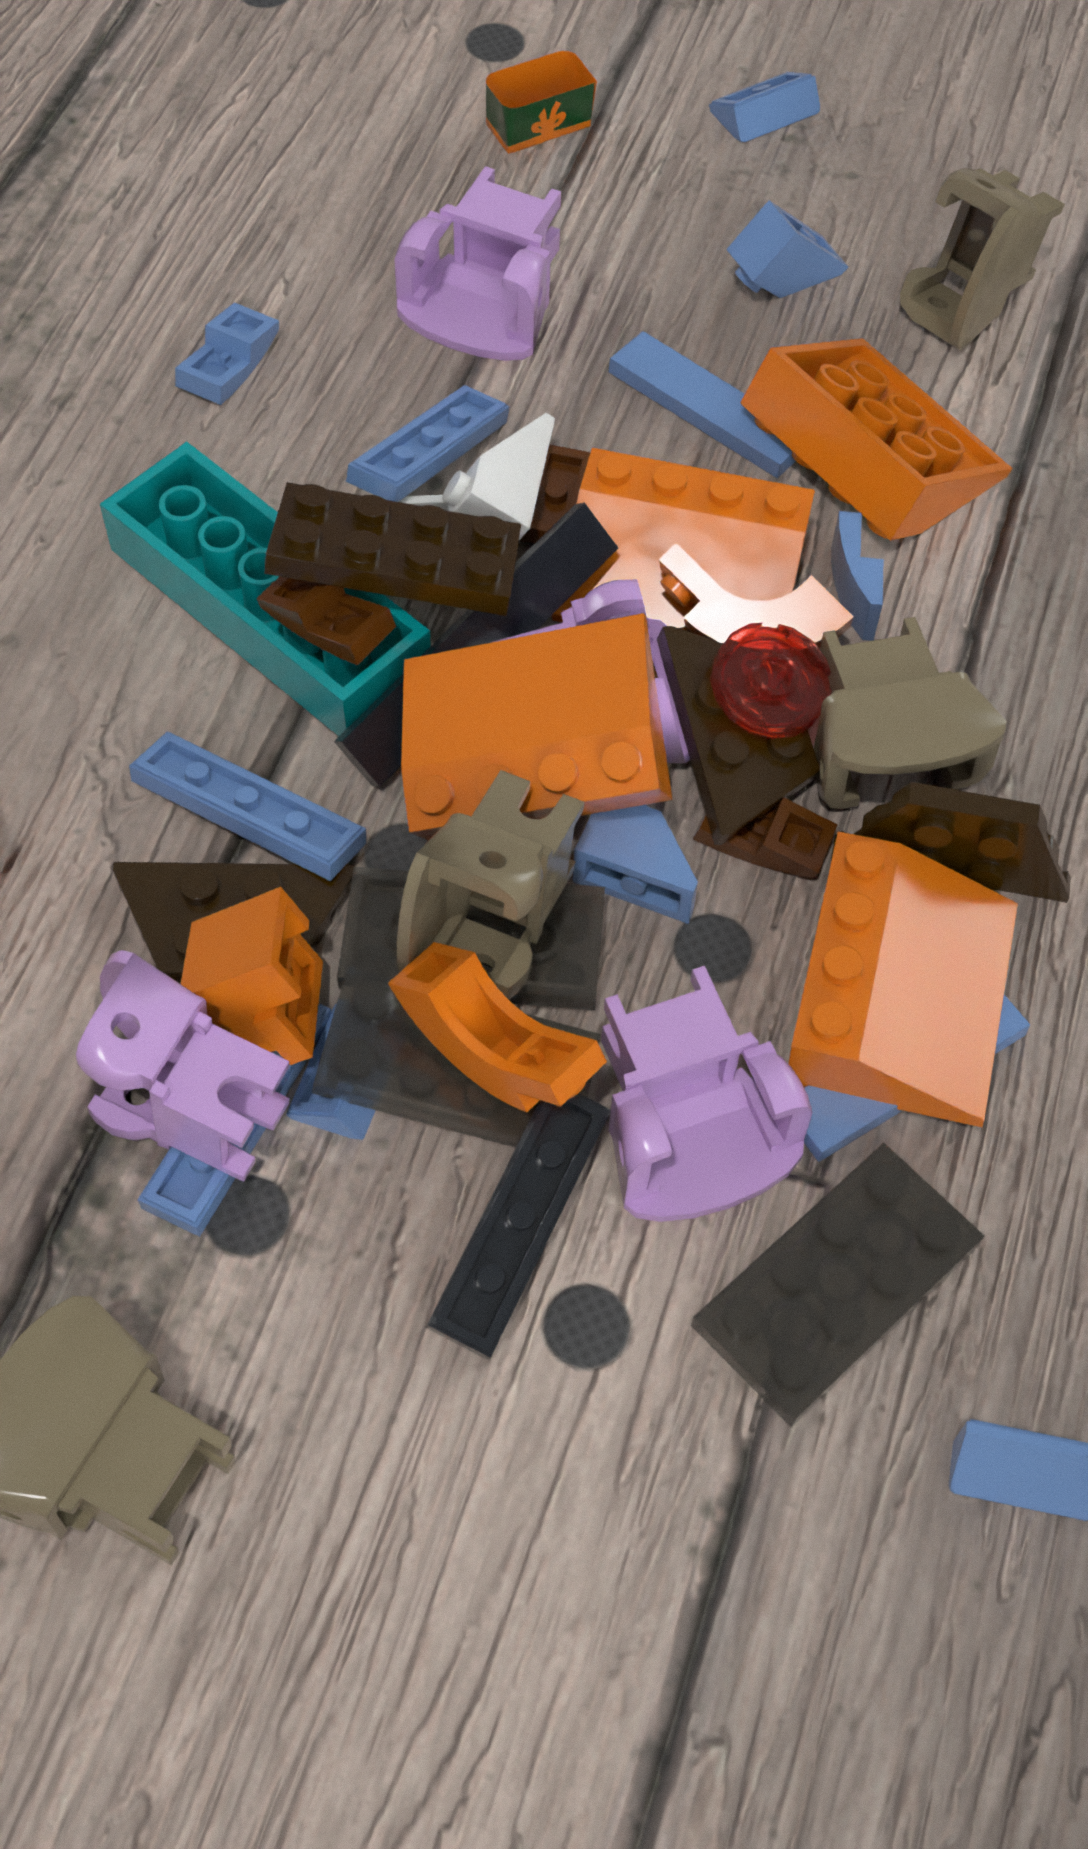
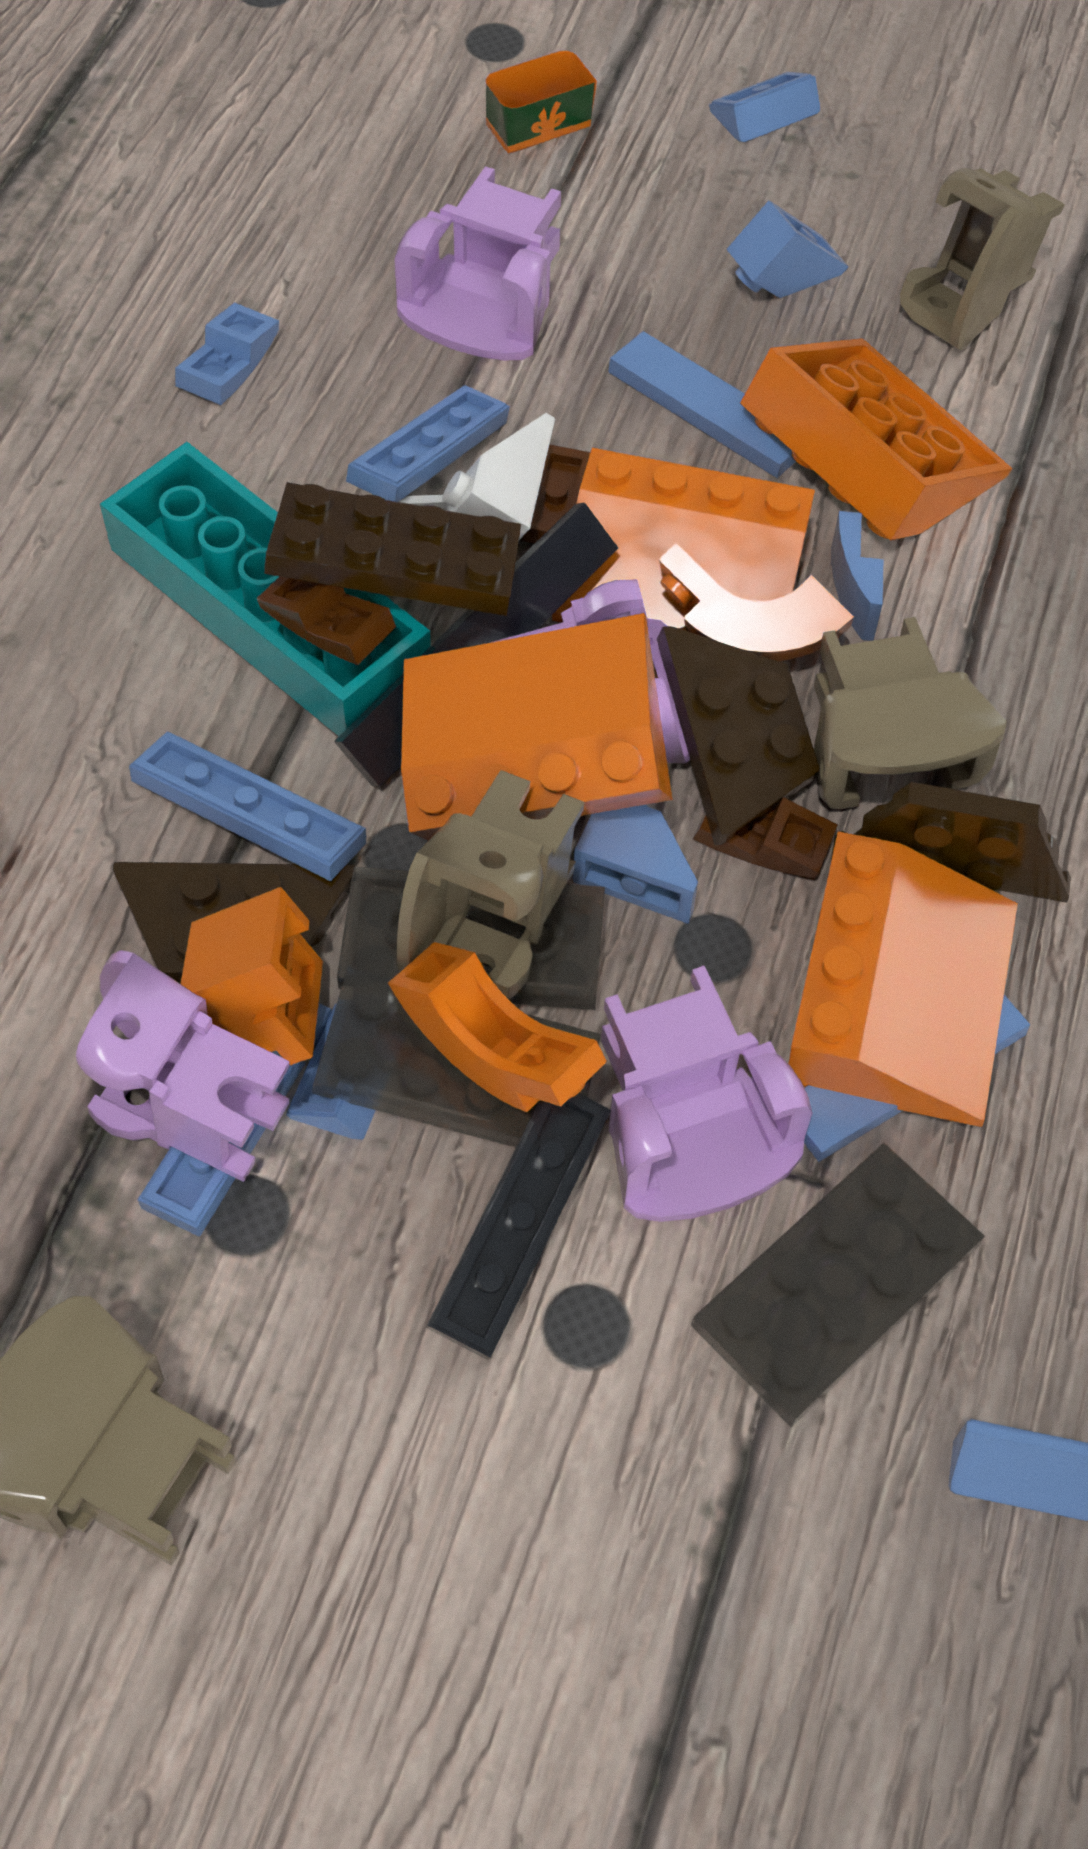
(770, 680): clear red tile -> none

